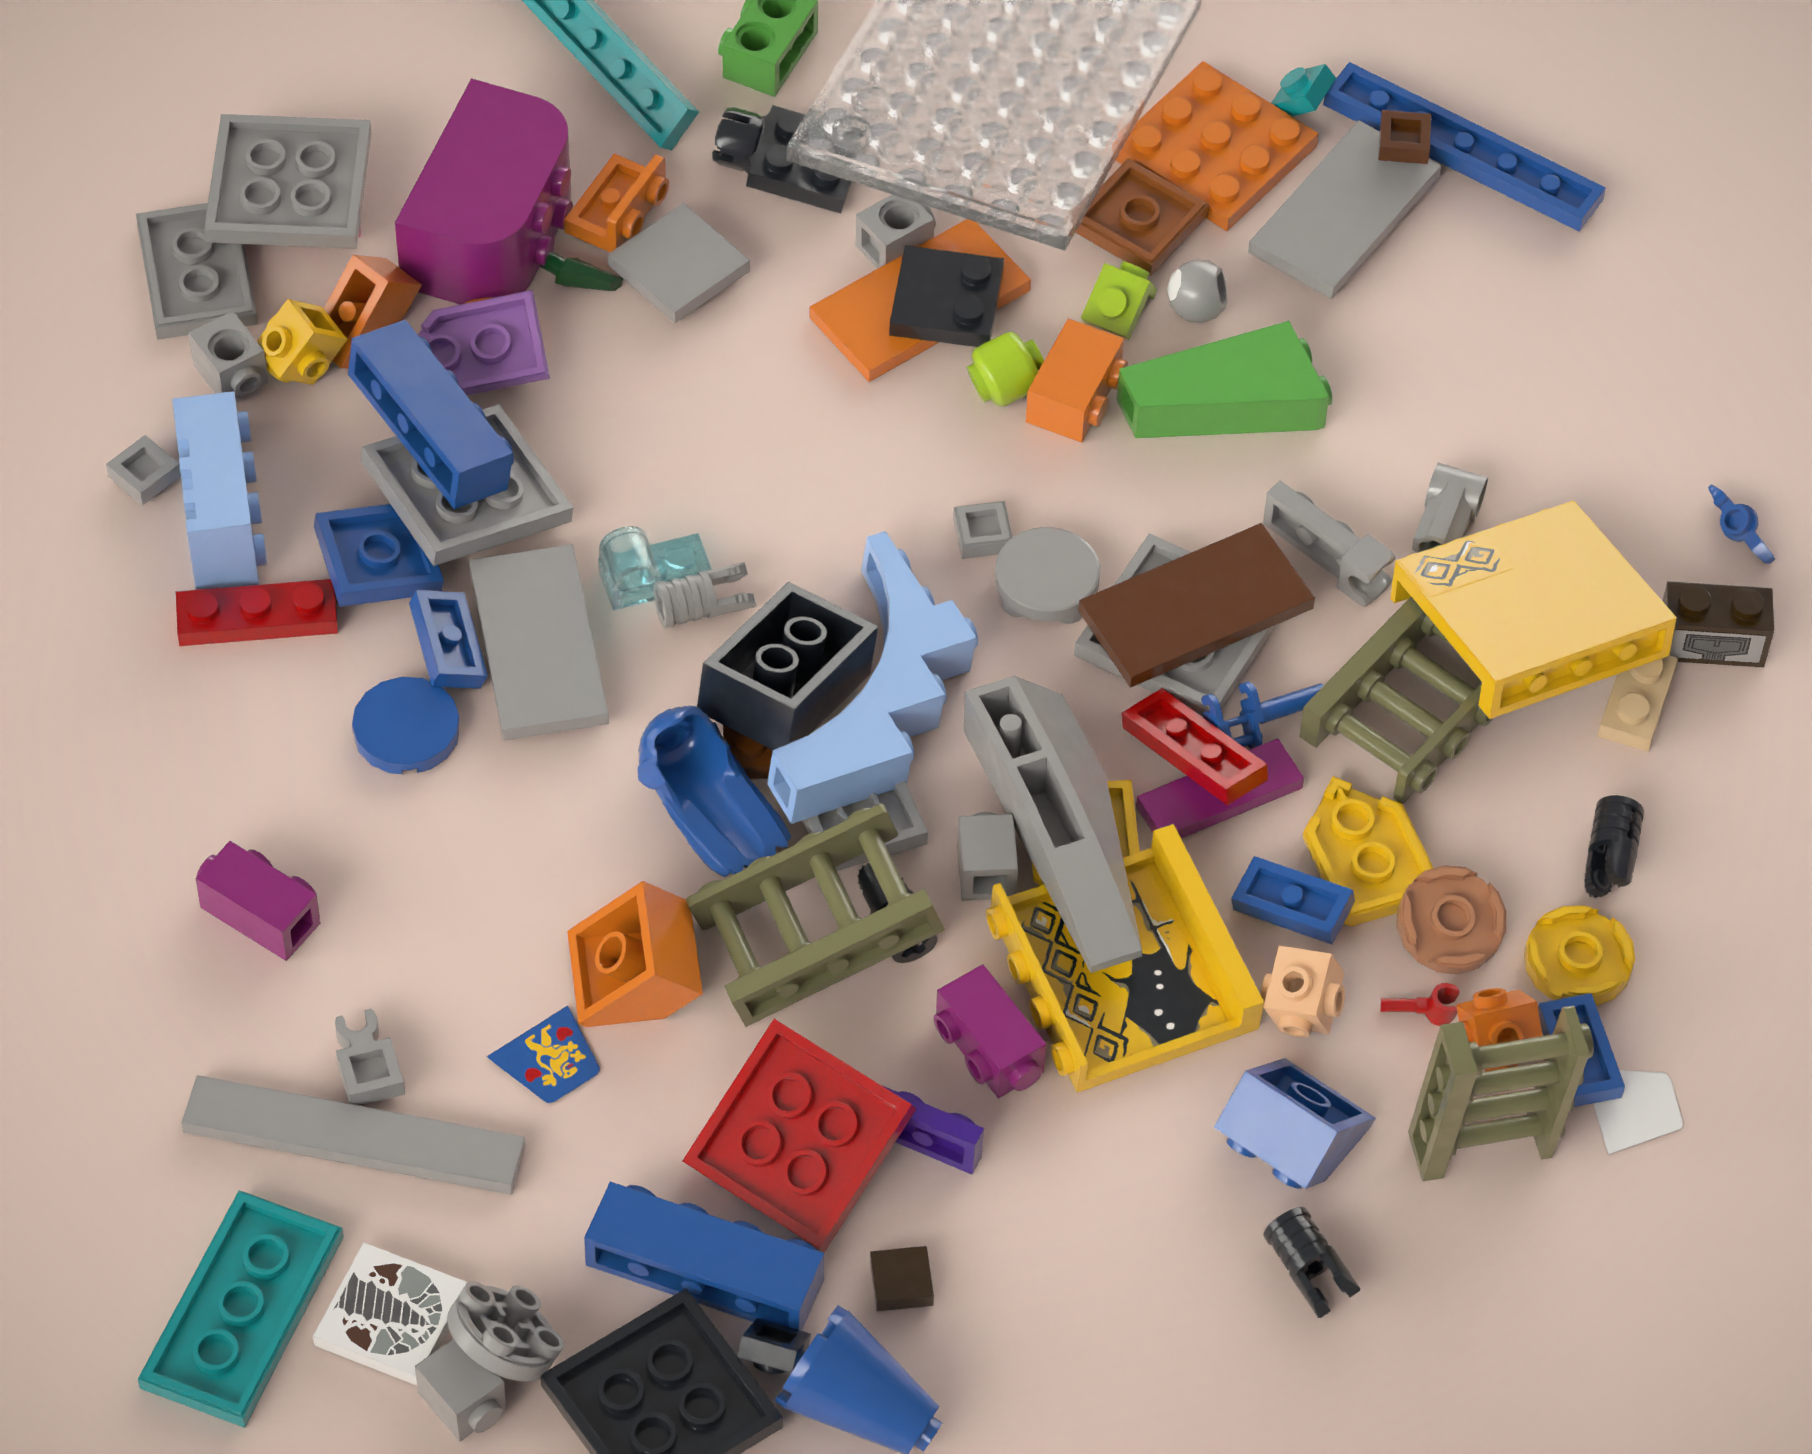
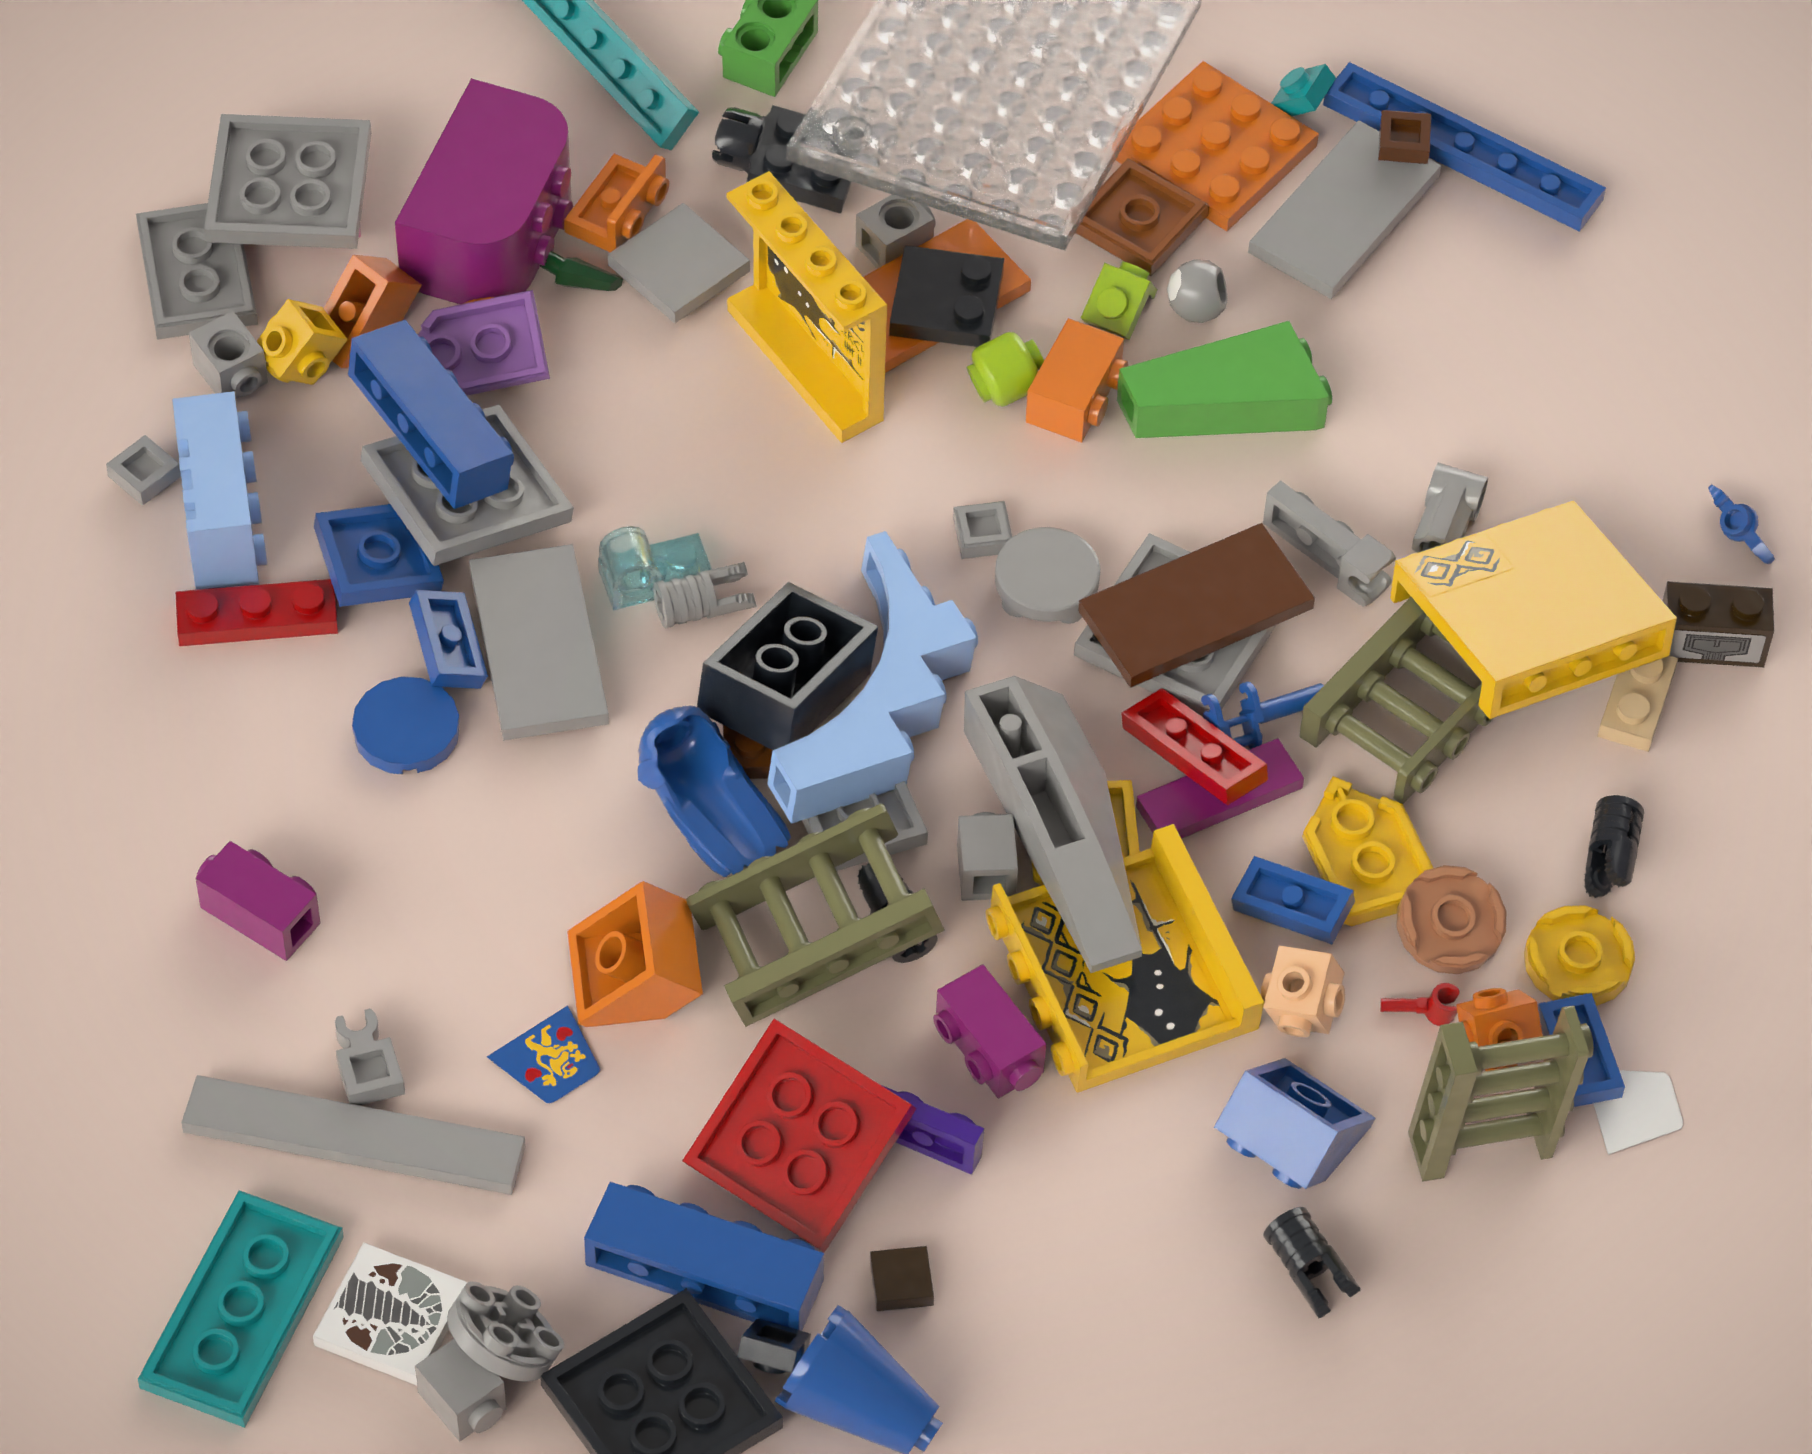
(811, 311): none -> yellow panel

